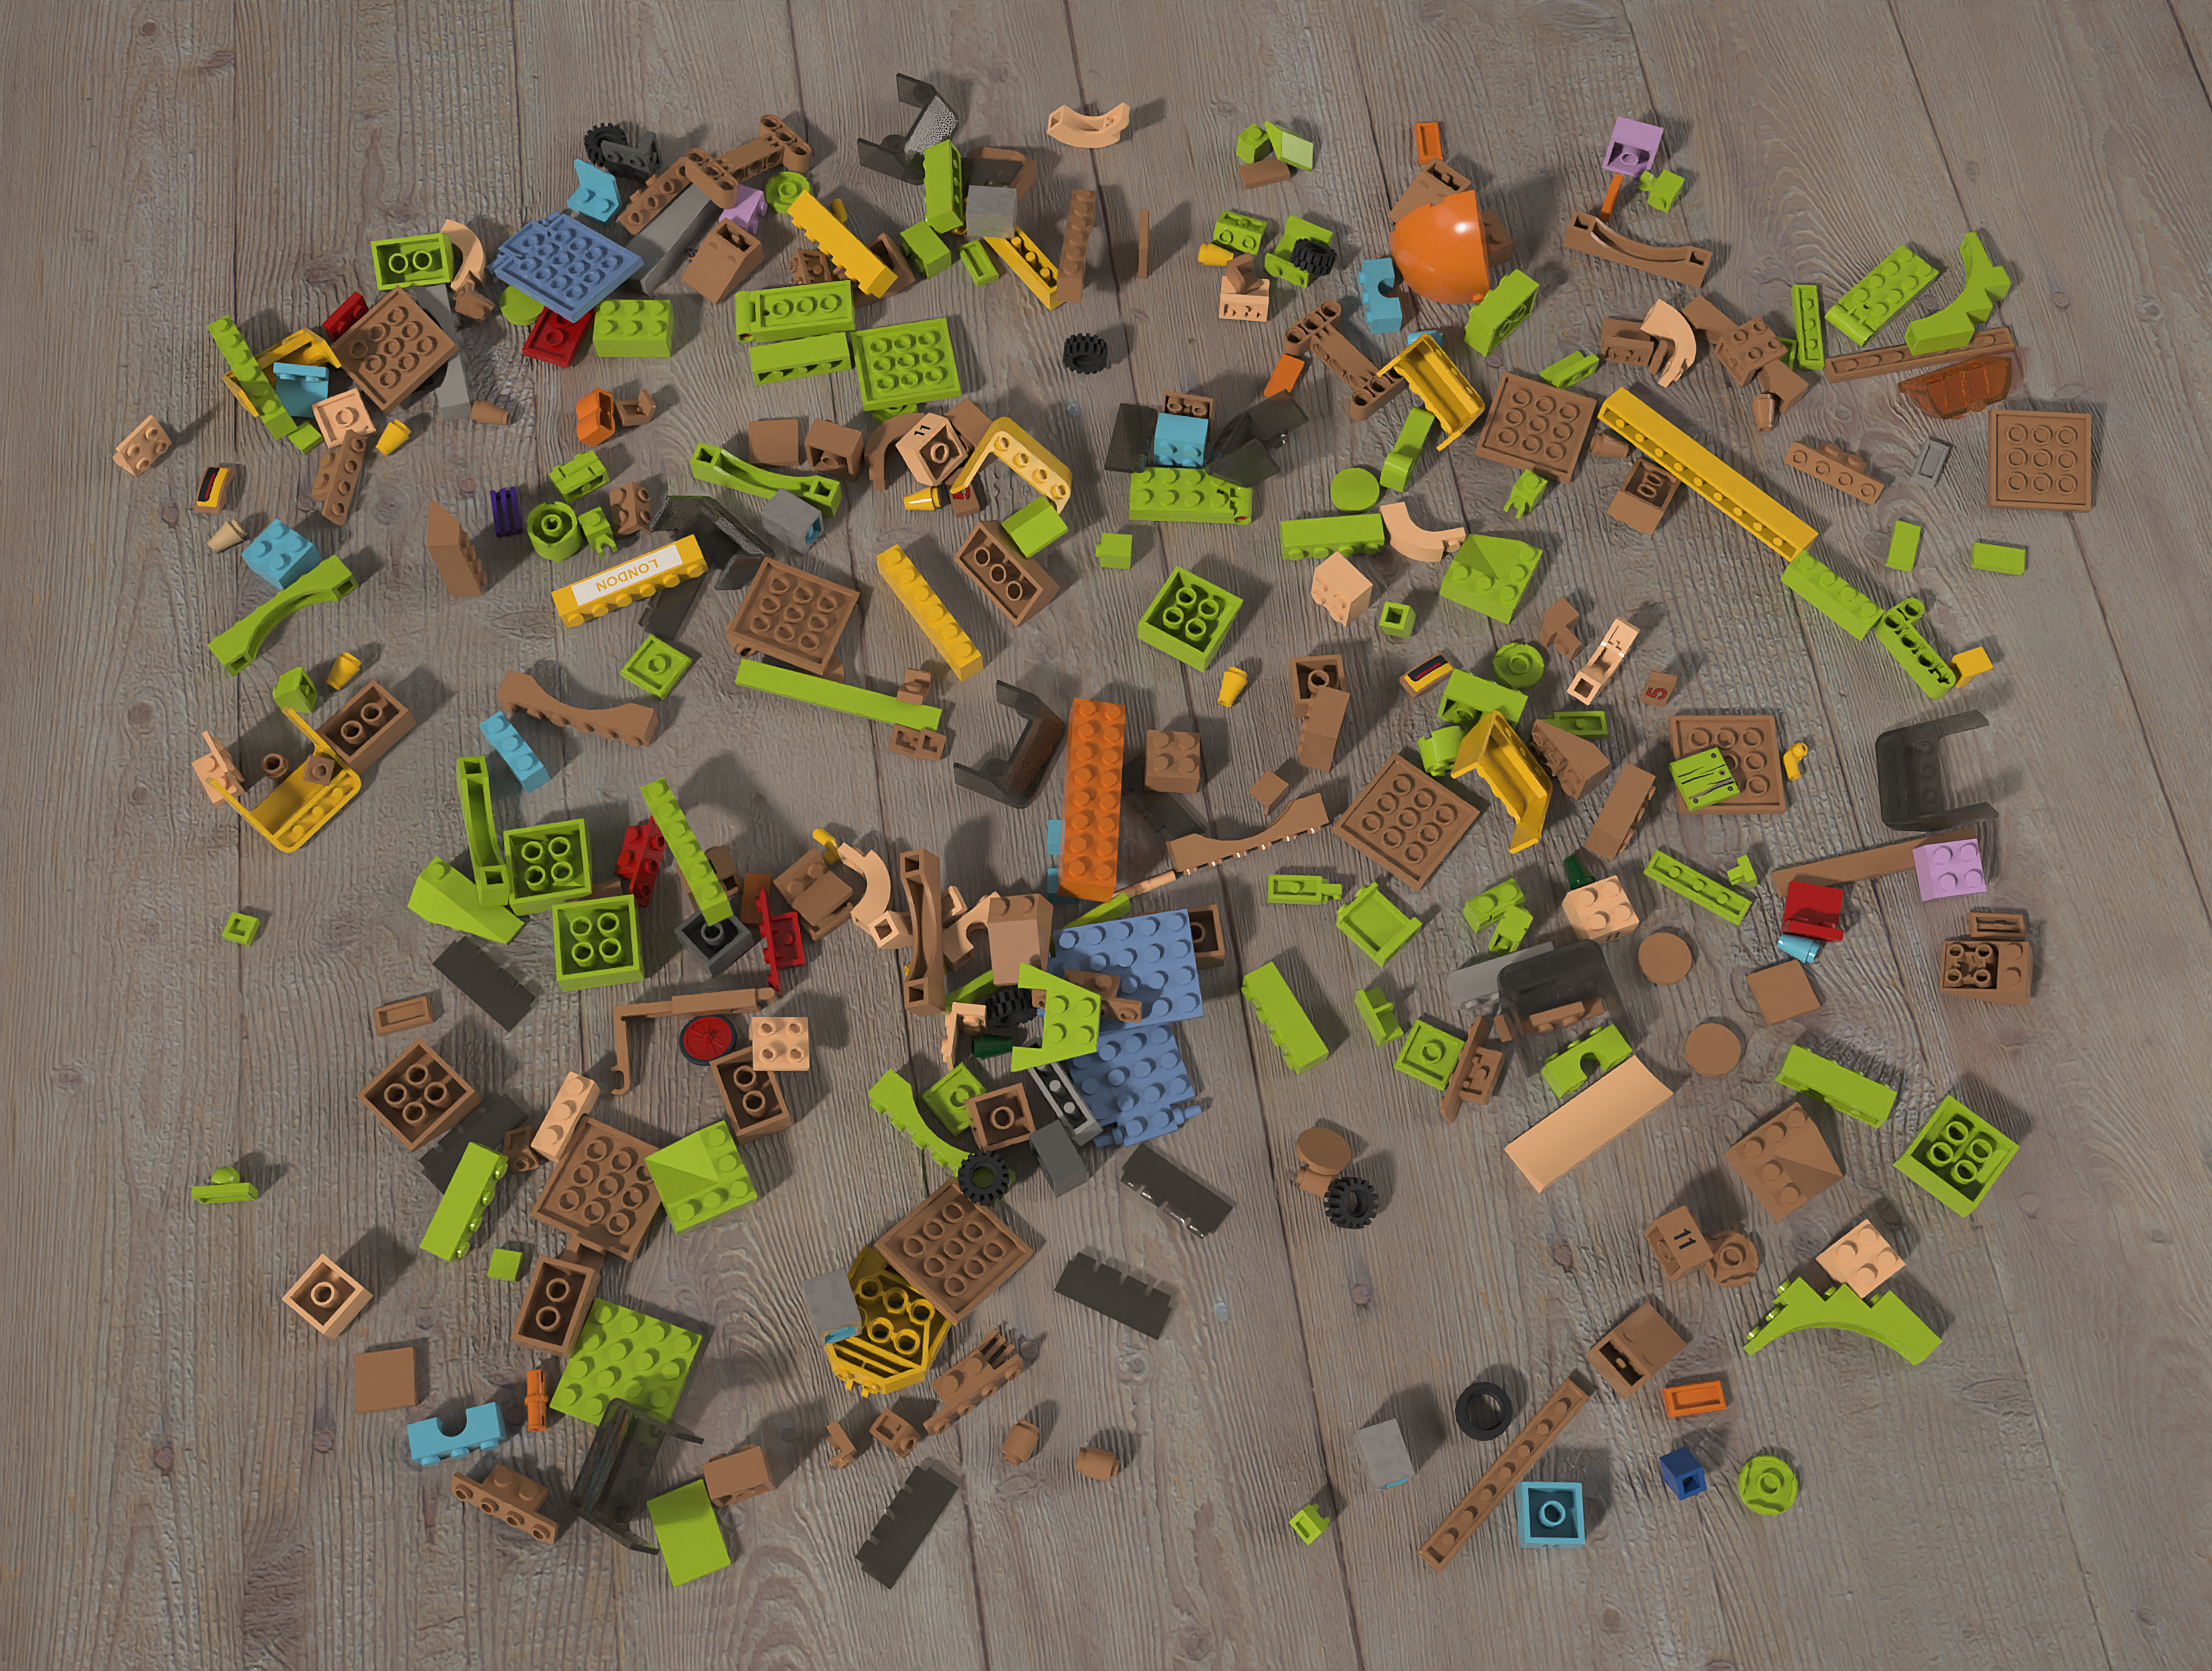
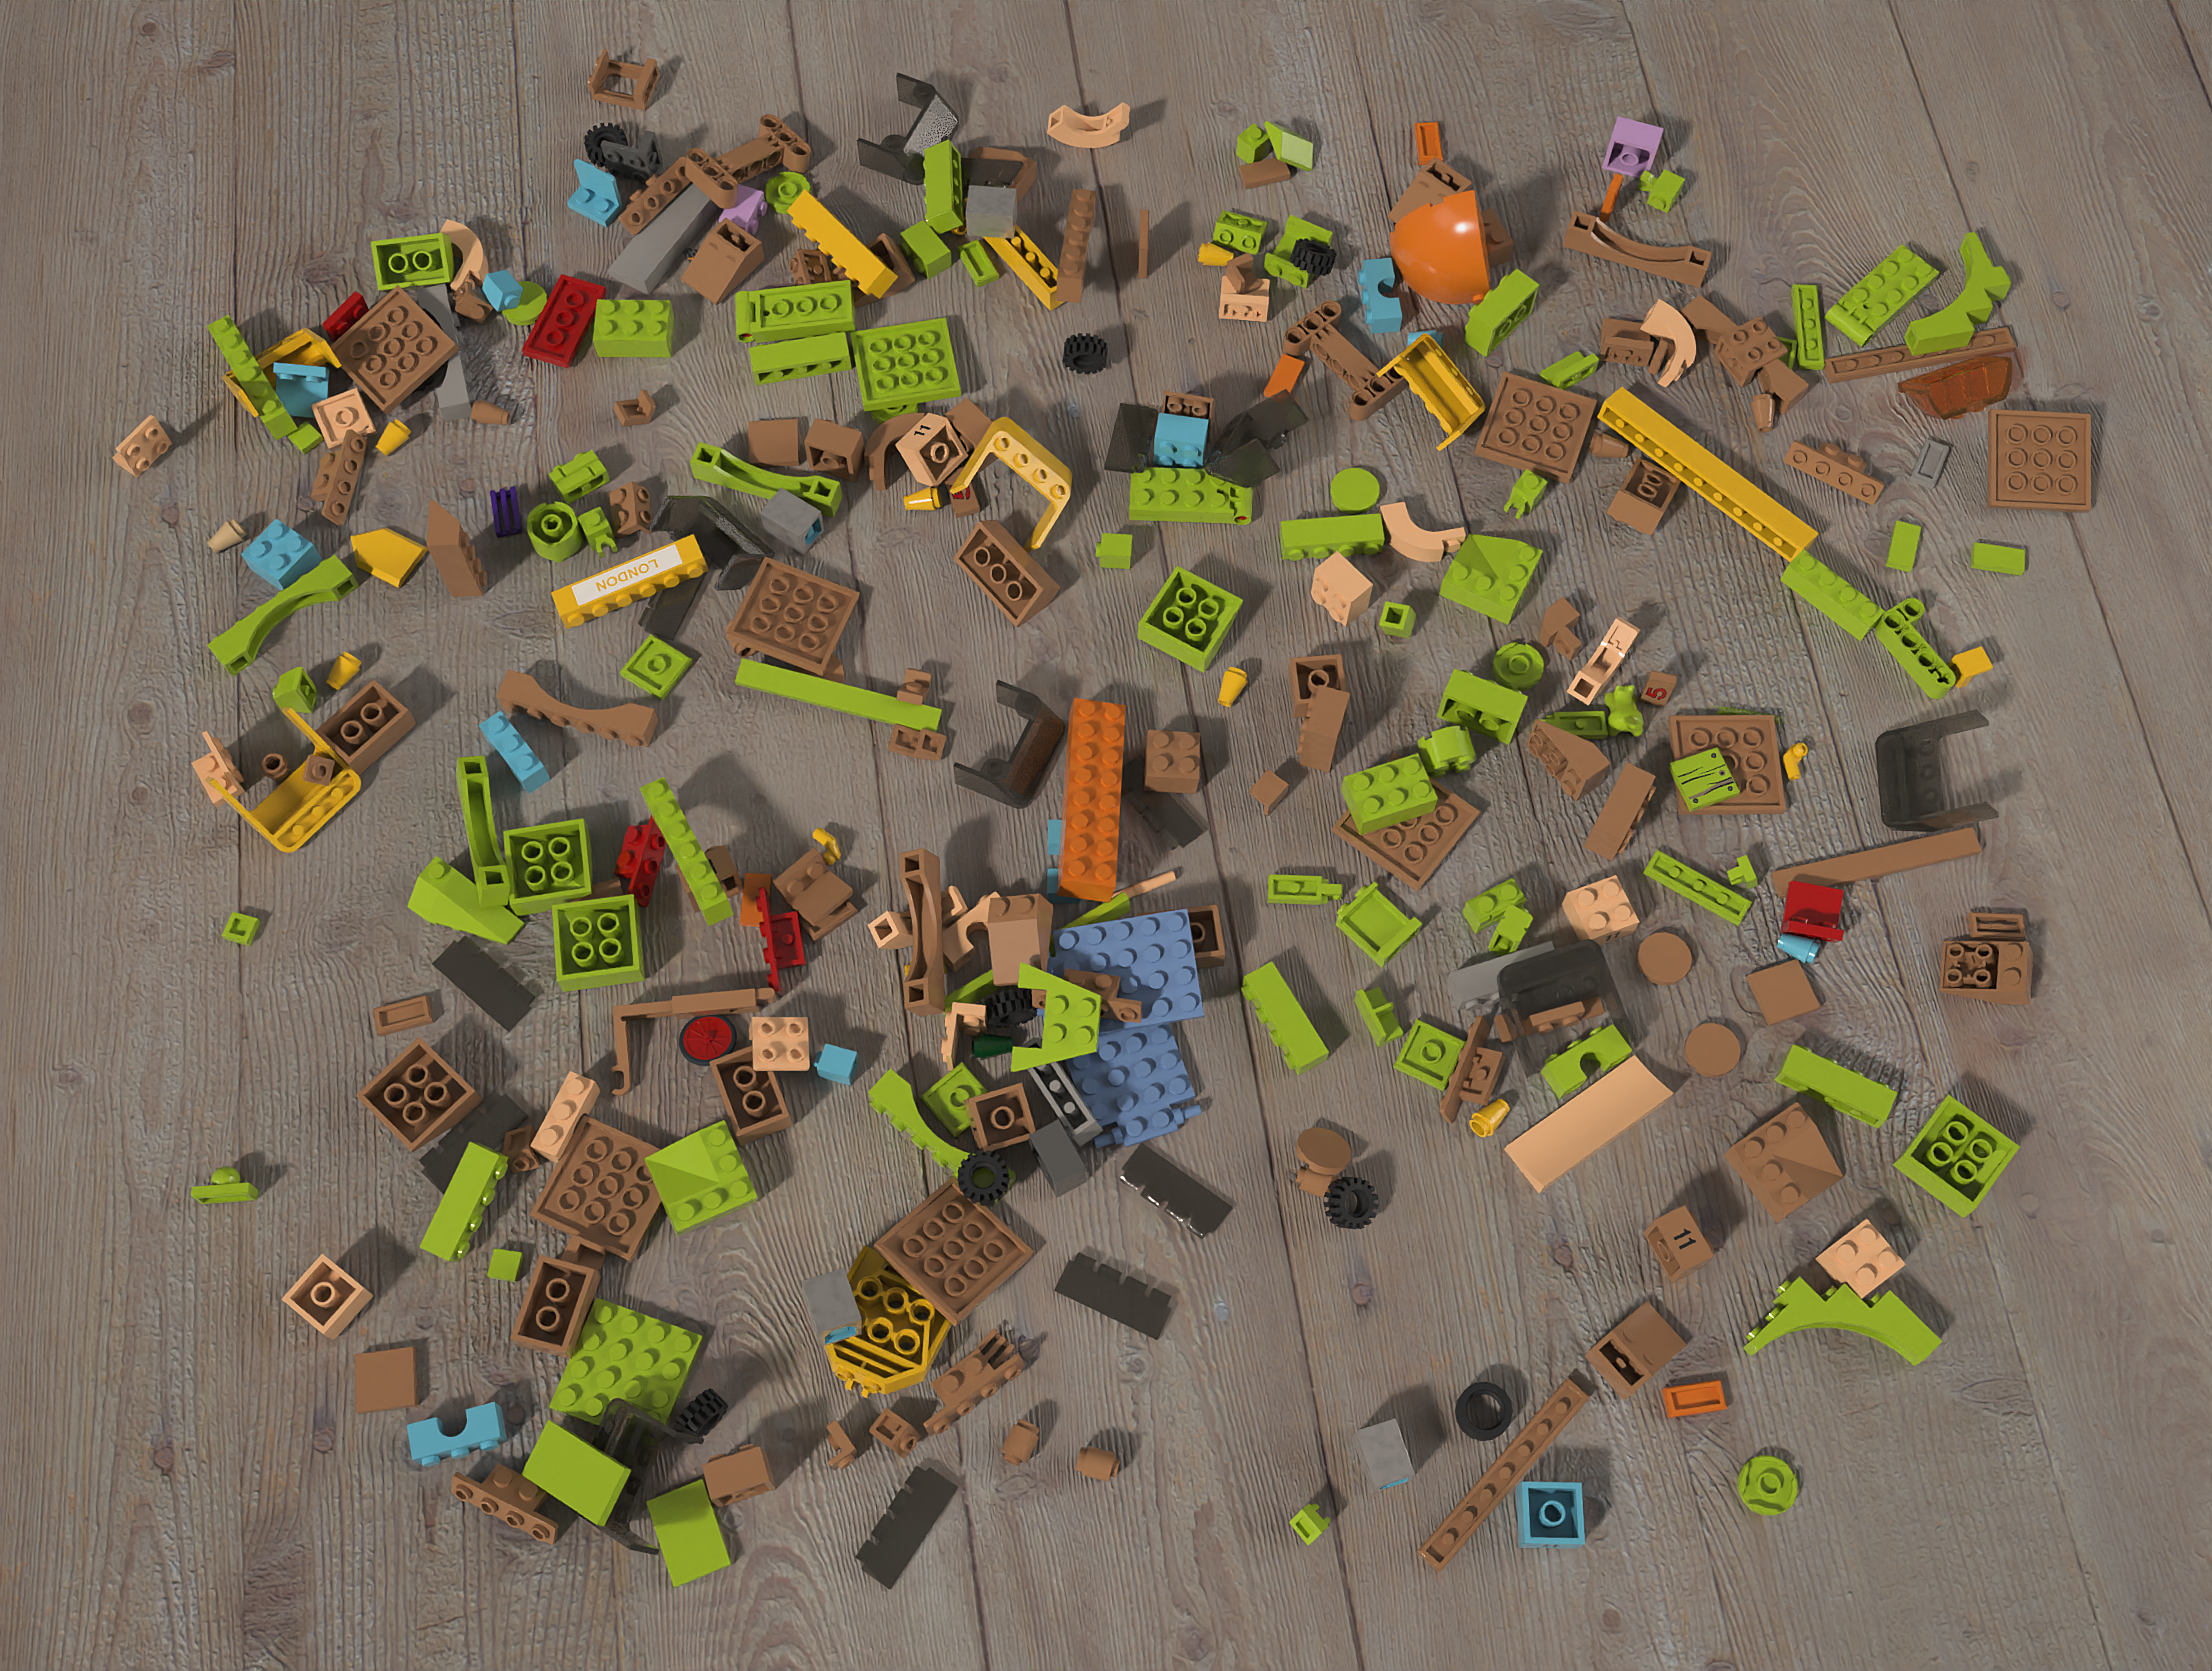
(212, 489): slope -> none
(387, 554): none -> yellow tile
(501, 290): none -> medium azure brick
(536, 1401): orange pin -> none
(563, 264): medium blue plate -> none
(576, 1472): none -> lime tile
(595, 417): orange brick -> none
(605, 68): none -> medium nougat panel
(703, 1413): none -> black tyre
(716, 944): dark grey brick -> none
(837, 1064): none -> medium azure brick
(839, 210): yellow arm -> none
(879, 890): light nougat arch -> none
(929, 613): yellow brick -> none
(1034, 526): lime slope -> none
(1298, 815): medium nougat arch -> none
(1389, 794): none -> lime brick
(1407, 450): lime beam -> none
(1426, 675): slope -> none
(1488, 1118): none -> yellow cone
(1511, 773): yellow windscreen -> none
(1577, 873): dark green cone -> none
(1623, 711): none -> lime animal
(1682, 1473): blue brick -> none
(1733, 1260): medium nougat tile -> none
(1741, 712): none -> lime piece
(1949, 870): lavender brick -> none

